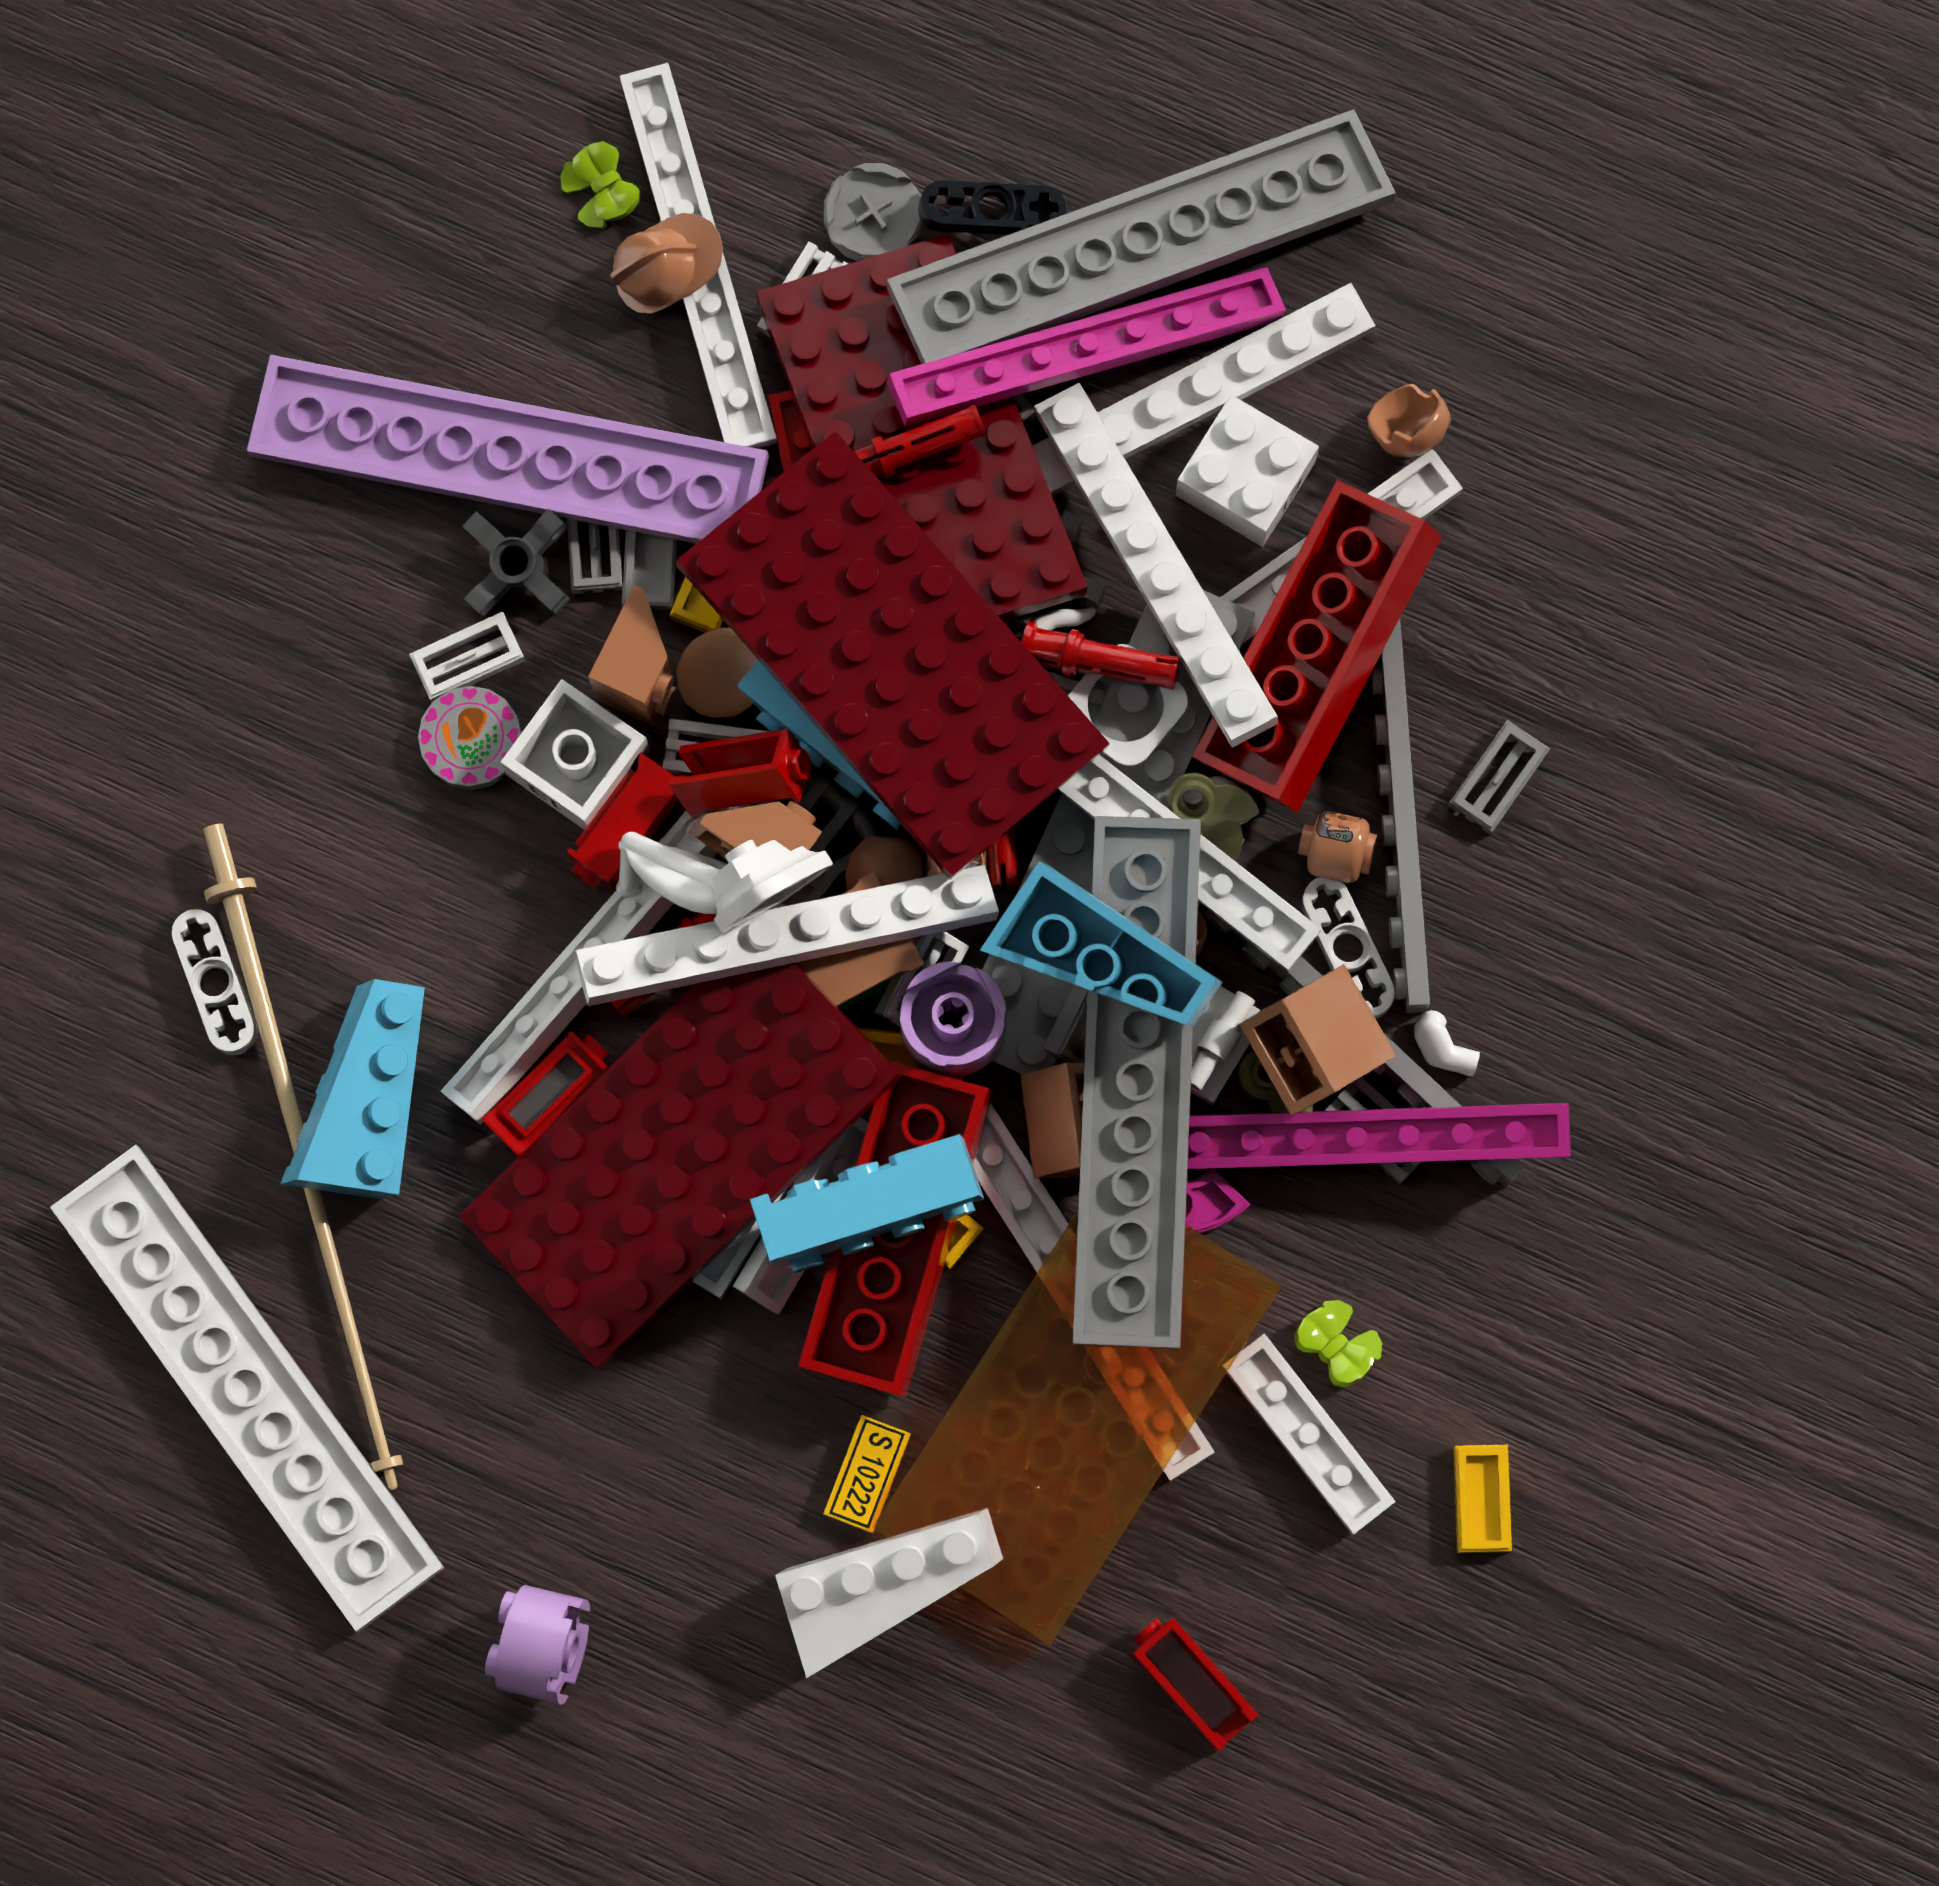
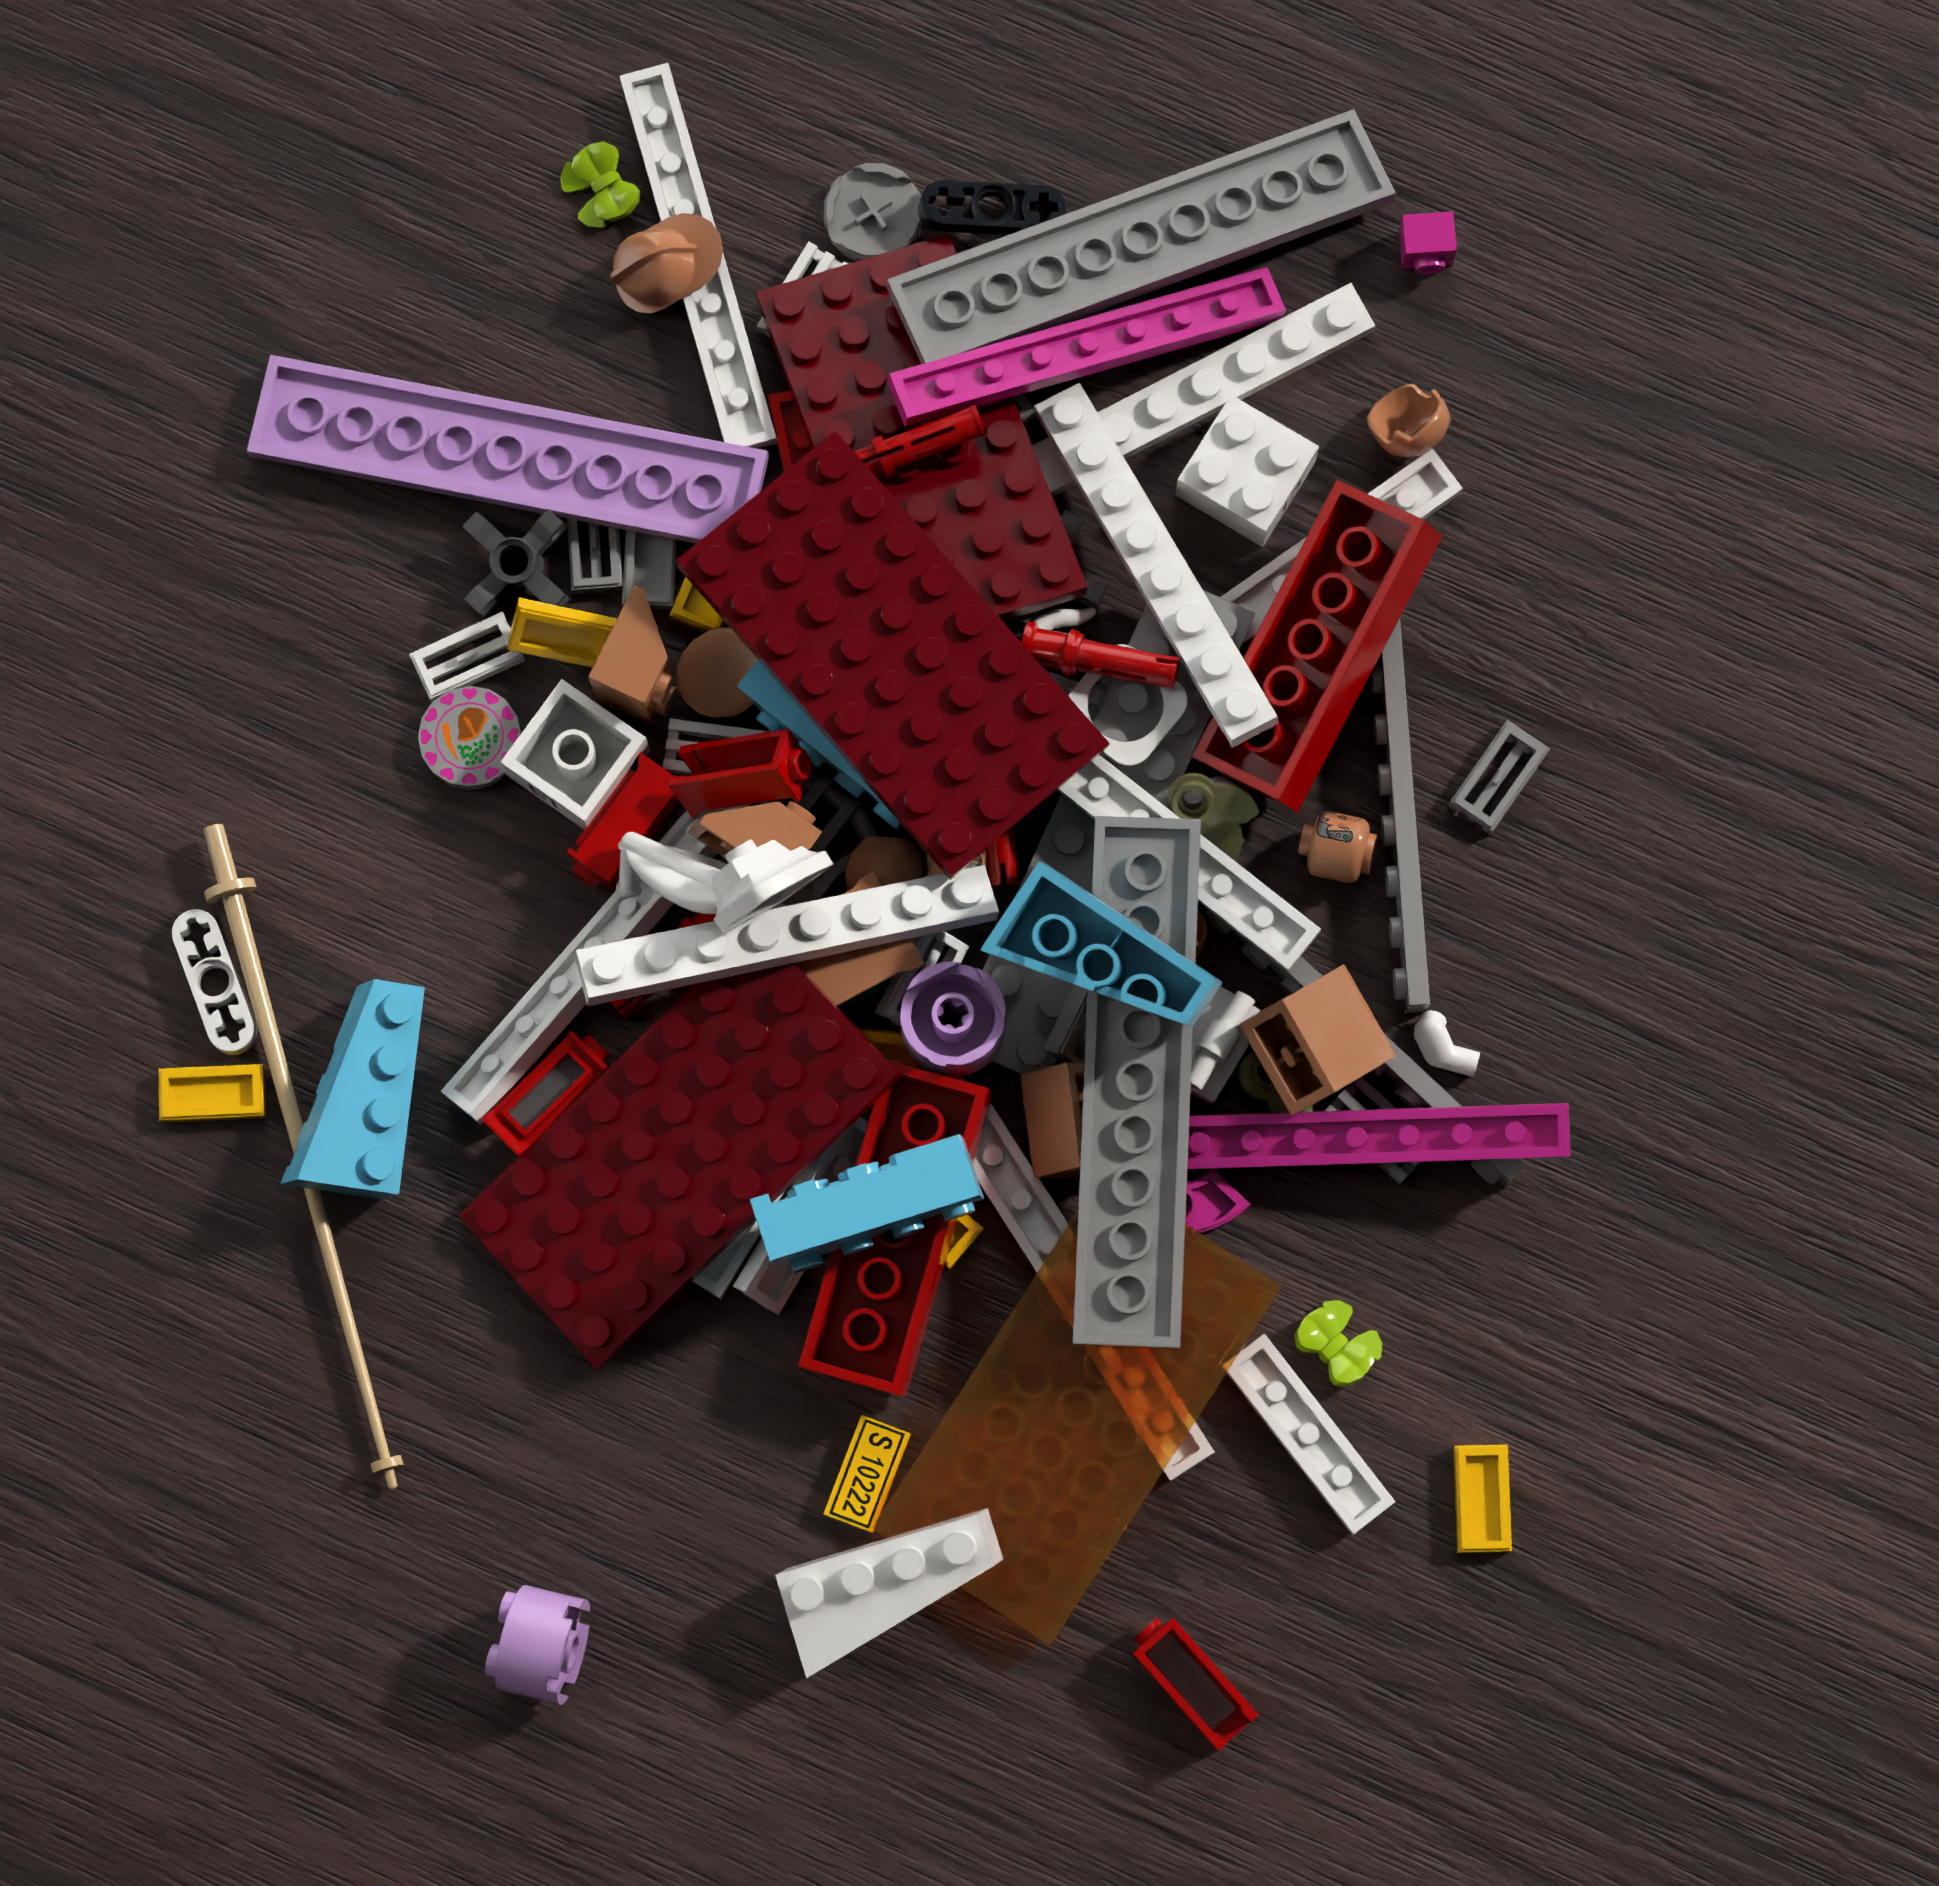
(212, 1093): none -> yellow tile
(247, 1388): white plate -> none
(558, 632): none -> yellow tile
(1342, 907): white beam -> none
(1427, 241): none -> dark pink plate

